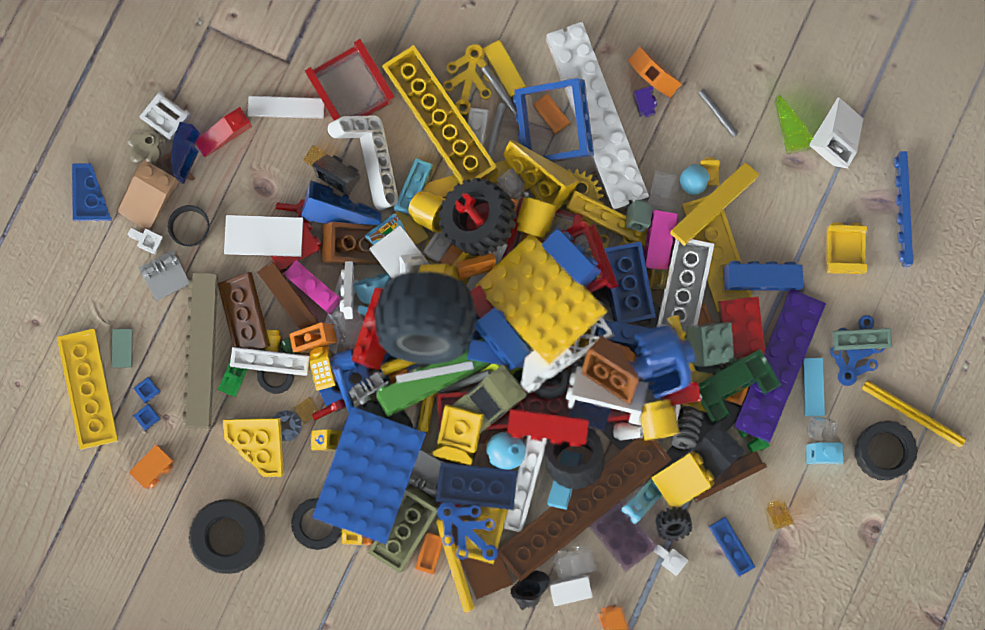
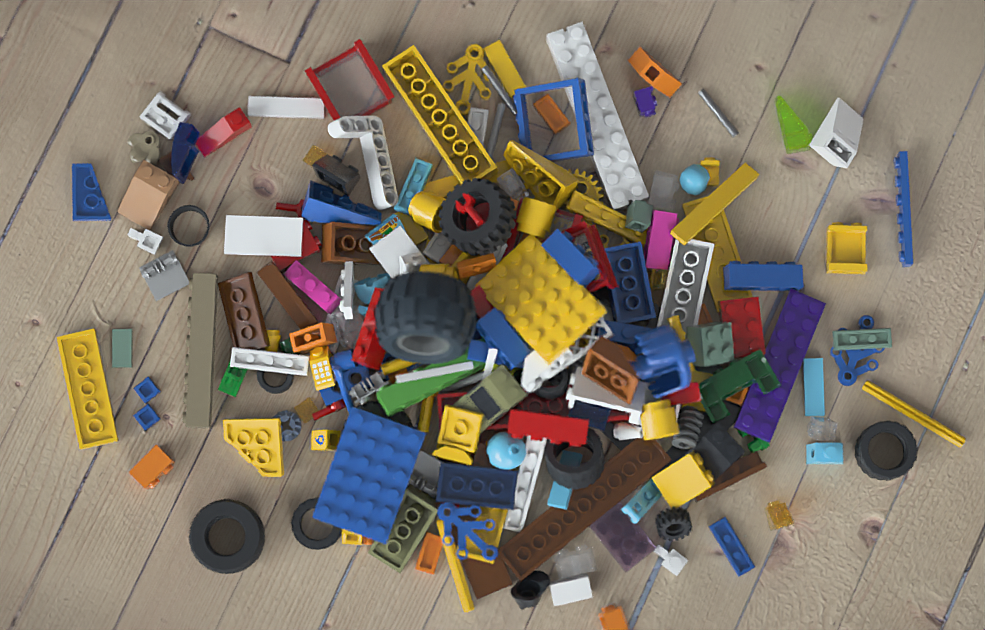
(489, 363): none -> white sticker

